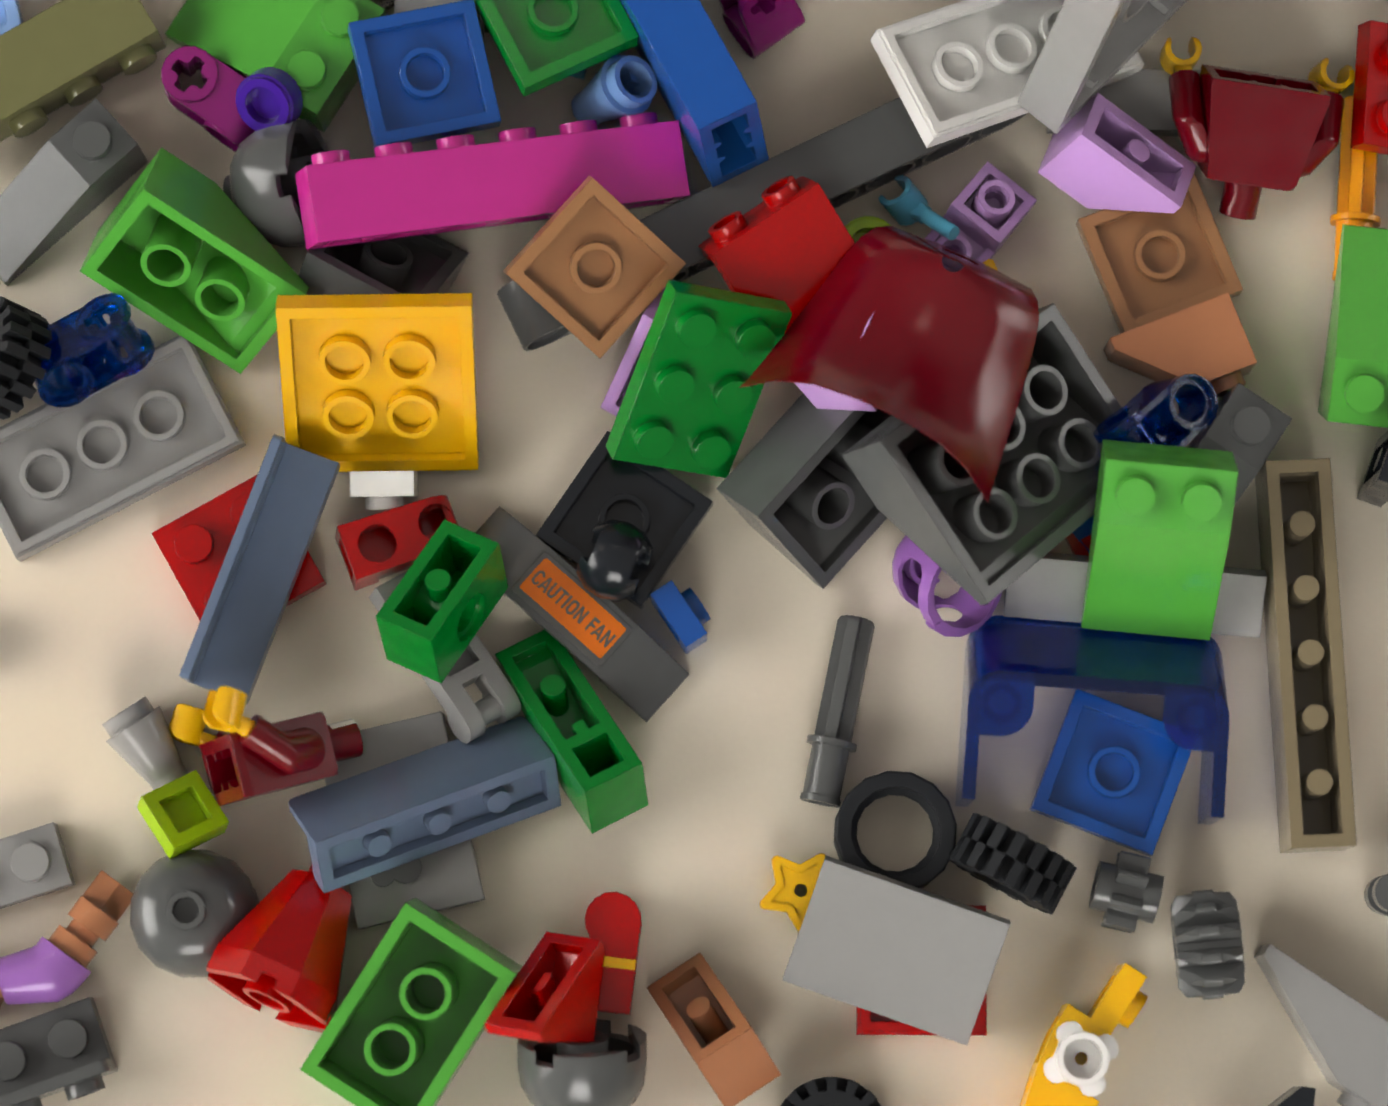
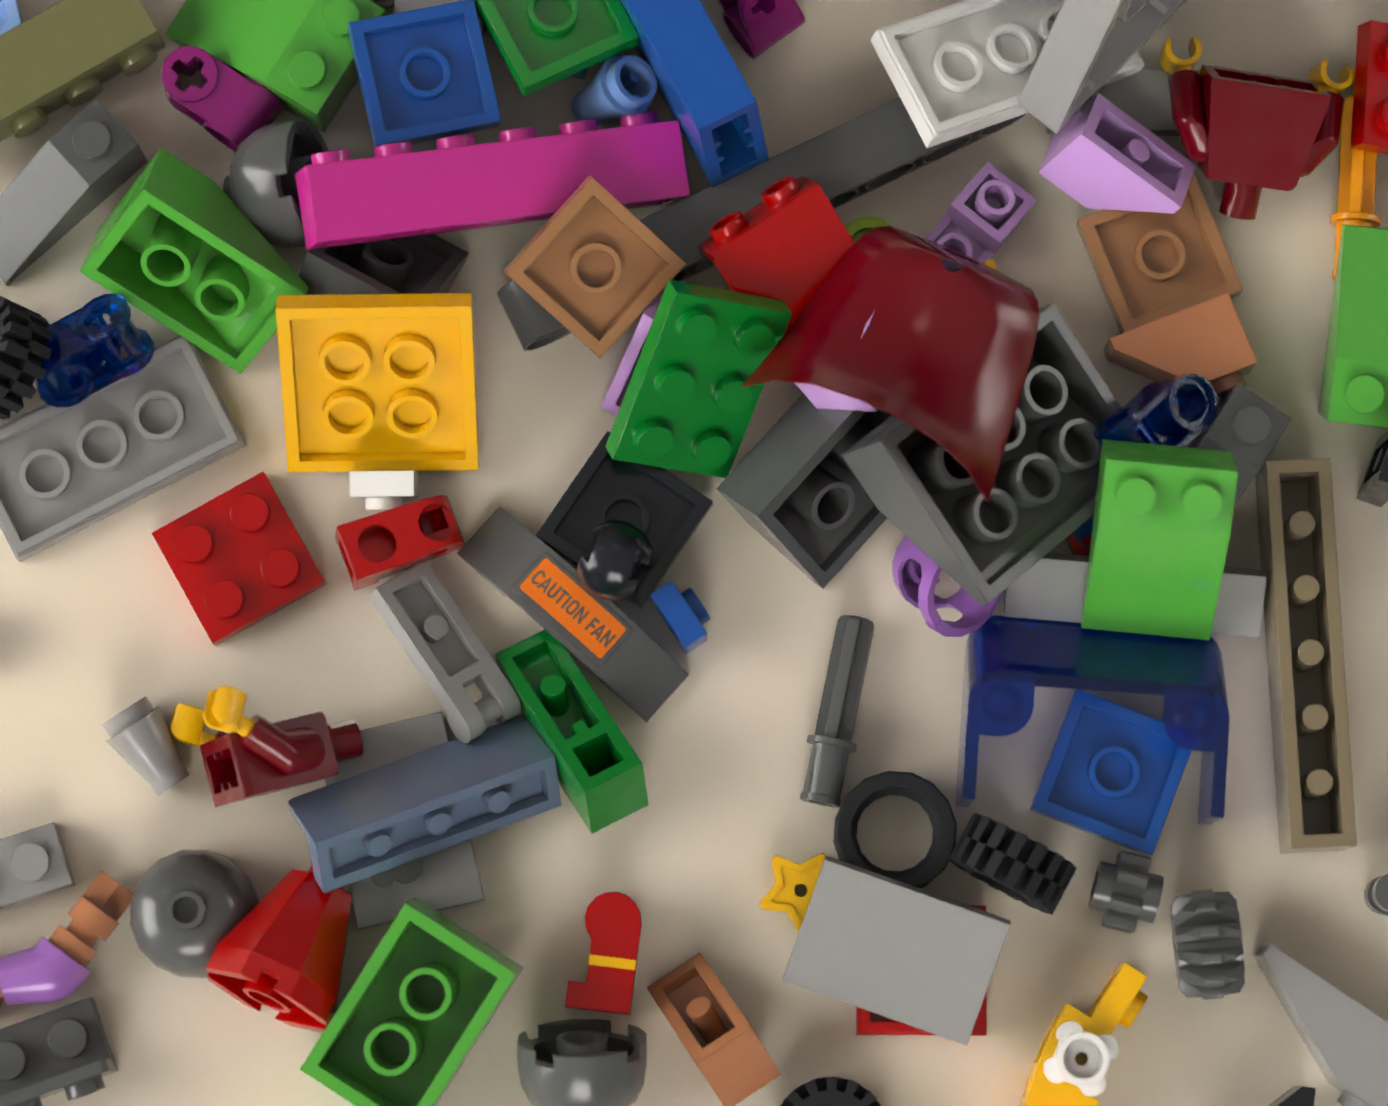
(183, 814): lime tile -> none
(260, 568): sand blue panel -> none
(268, 98): dark purple tile -> none
(442, 601): green brick -> none
(553, 992): red slope -> none
(913, 208): medium azure hand -> none

